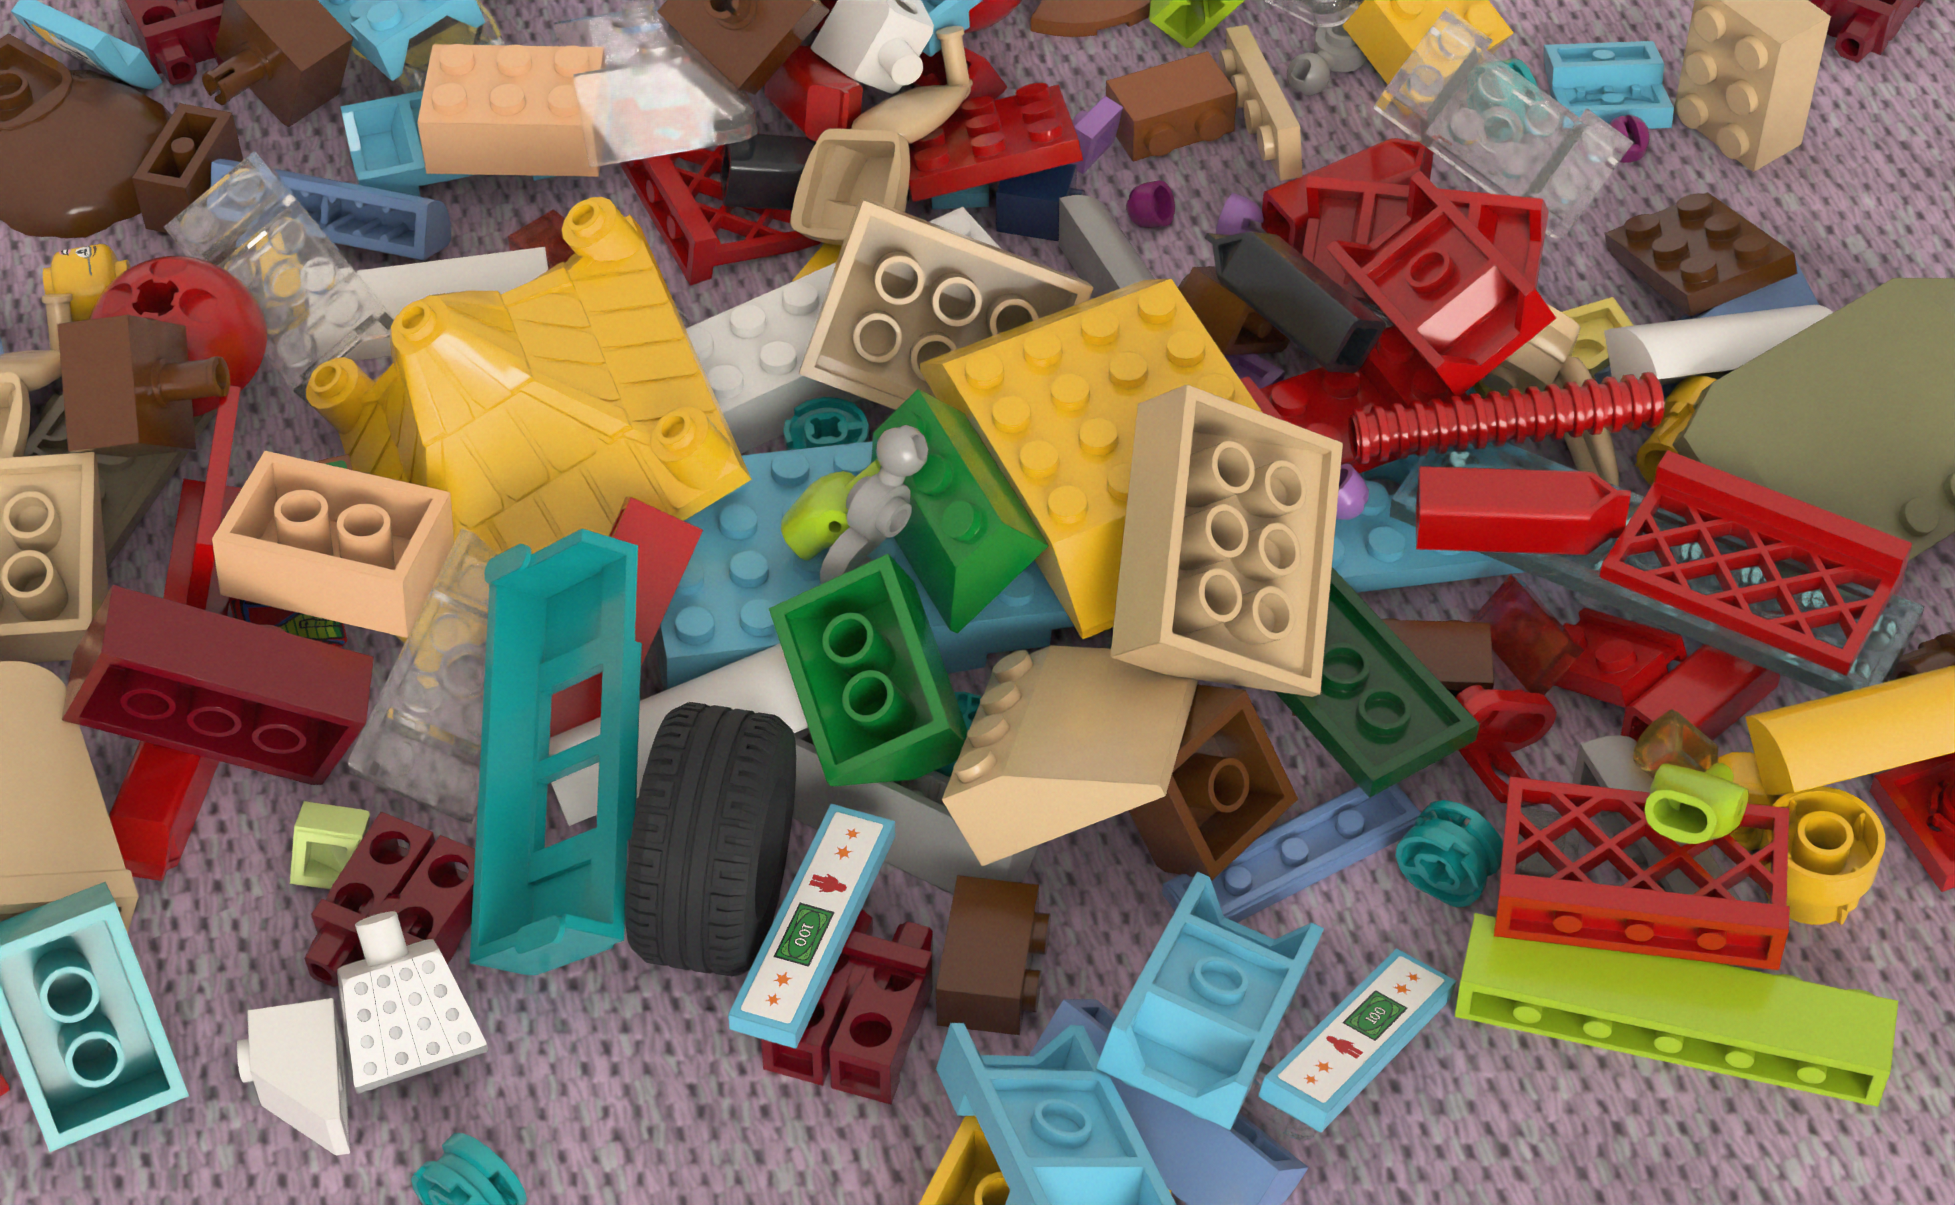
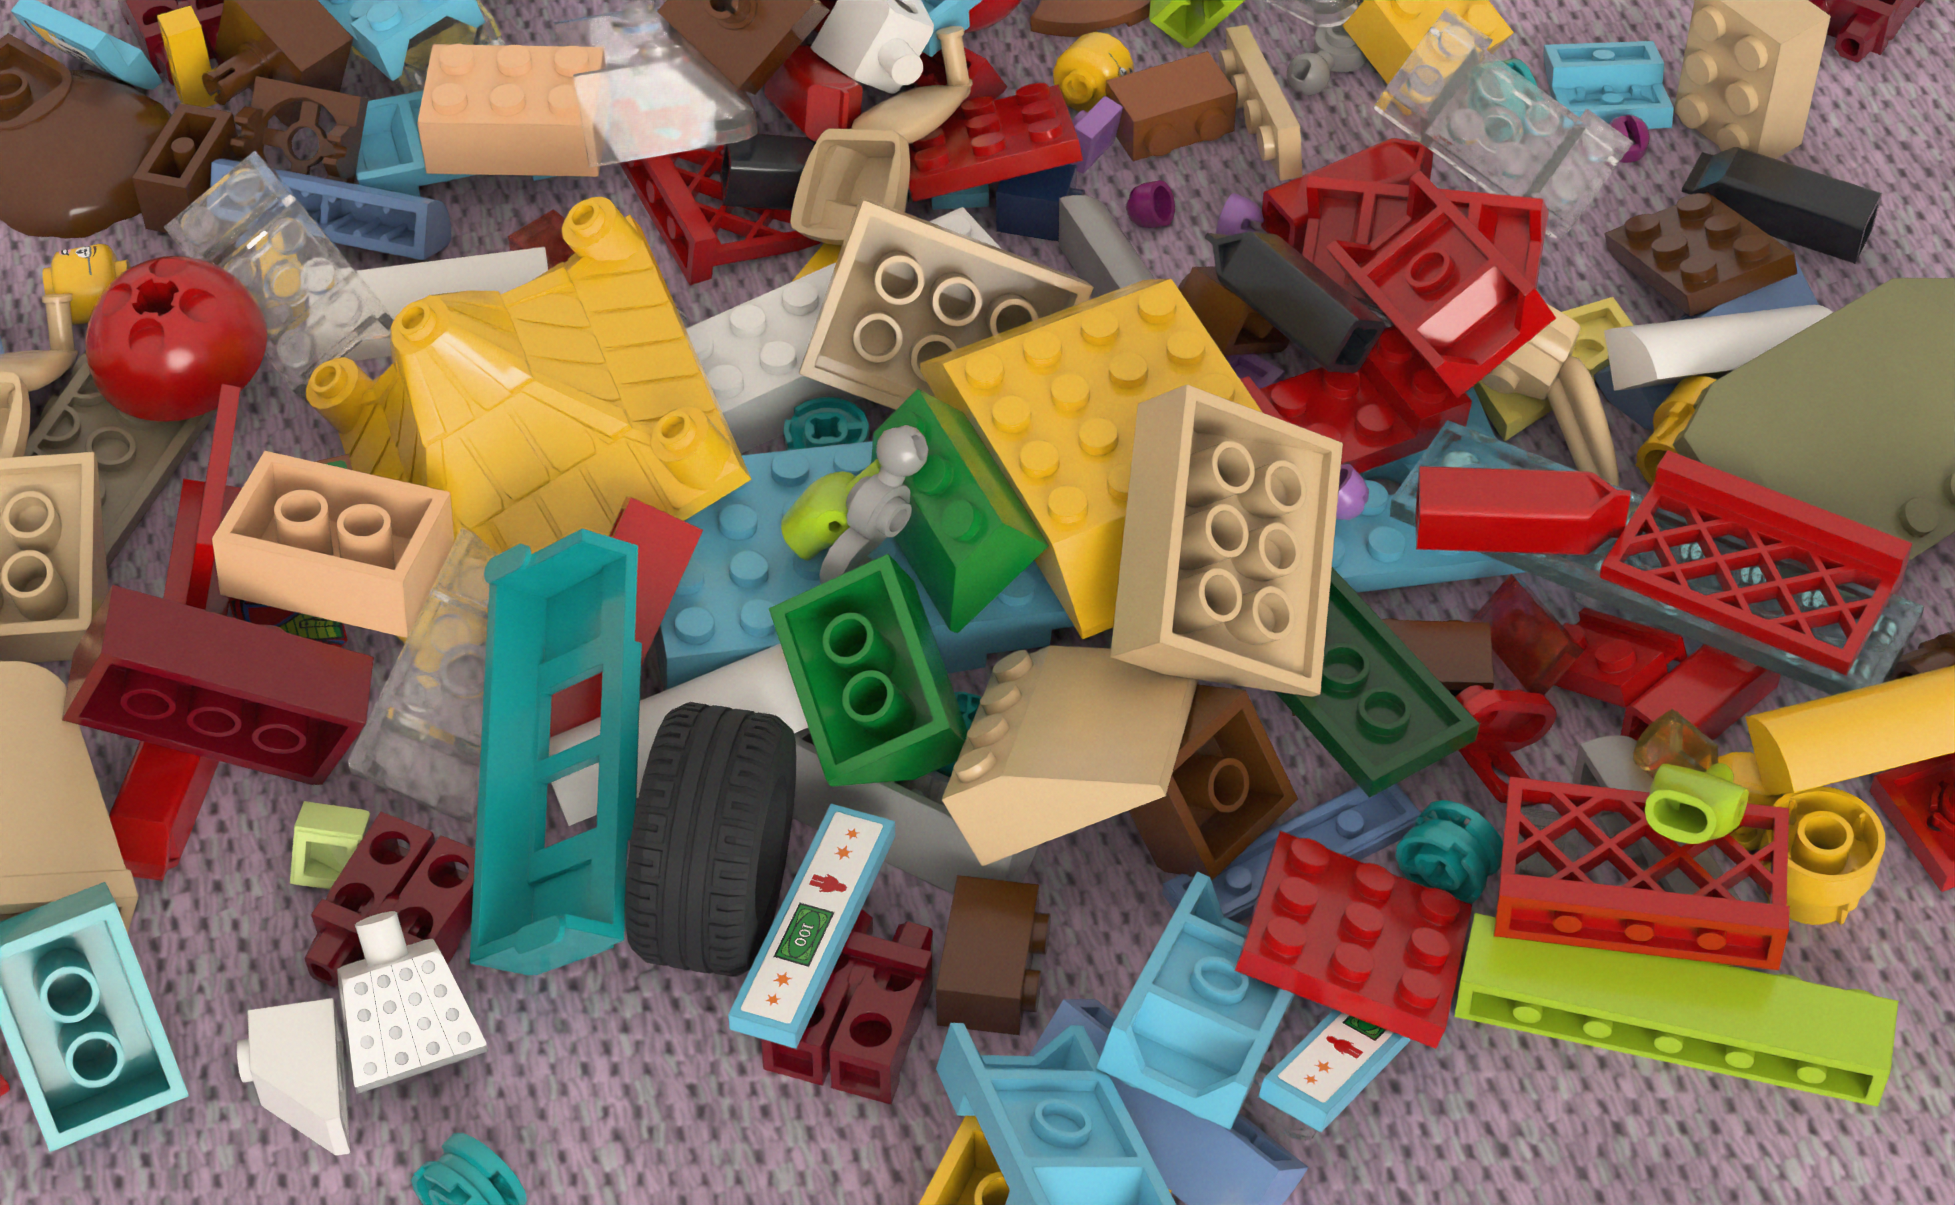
(133, 386): reddish brown brick -> none
(186, 55): none -> yellow piece
(337, 149): none -> reddish brown piece
(1087, 67): none -> yellow head
(1356, 939): none -> red plate
(1506, 417): red piece -> none
(1789, 200): none -> black piece

